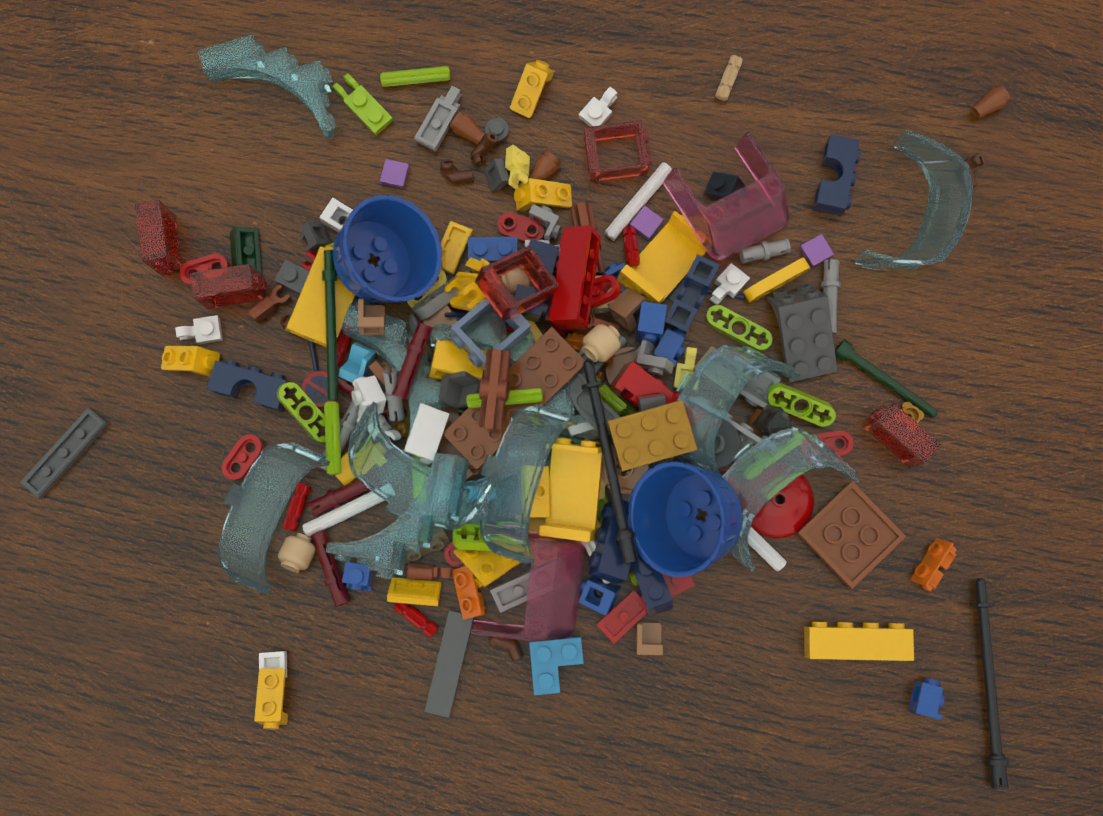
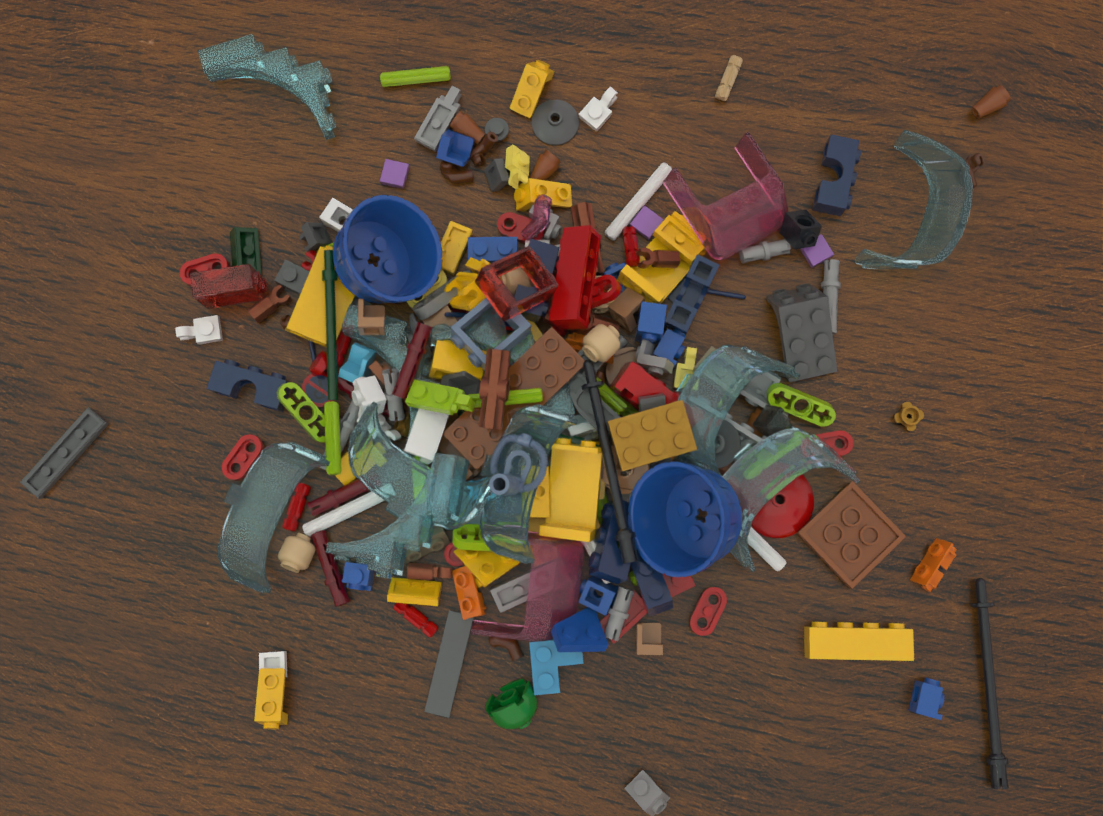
(158, 237): clear red window -> none
(189, 359): yellow bracket -> none
(319, 363): none -> red tile
(364, 106): lime hinge -> none
(438, 398): none -> lime hinge
(455, 148): none -> blue panel
(510, 484): none -> sand blue piece
(514, 706): none -> green cylinder
(540, 217): none -> clear pink arm
(555, 132): none -> dark grey dish
(580, 633): none -> blue wing
(612, 131): clear red window -> none
(618, 613): none -> light grey pin
(647, 794): none -> light grey bracket
(658, 258): none -> copper bar
(679, 239): none -> yellow plate
(709, 612): none -> red plate
(722, 185): black bracket -> none
(725, 313): lime beam -> none
(730, 283): white plate -> none
(776, 280): yellow beam -> none
(800, 229): none -> black brick
(846, 352): dark green piece -> none
(901, 435): clear red window -> none

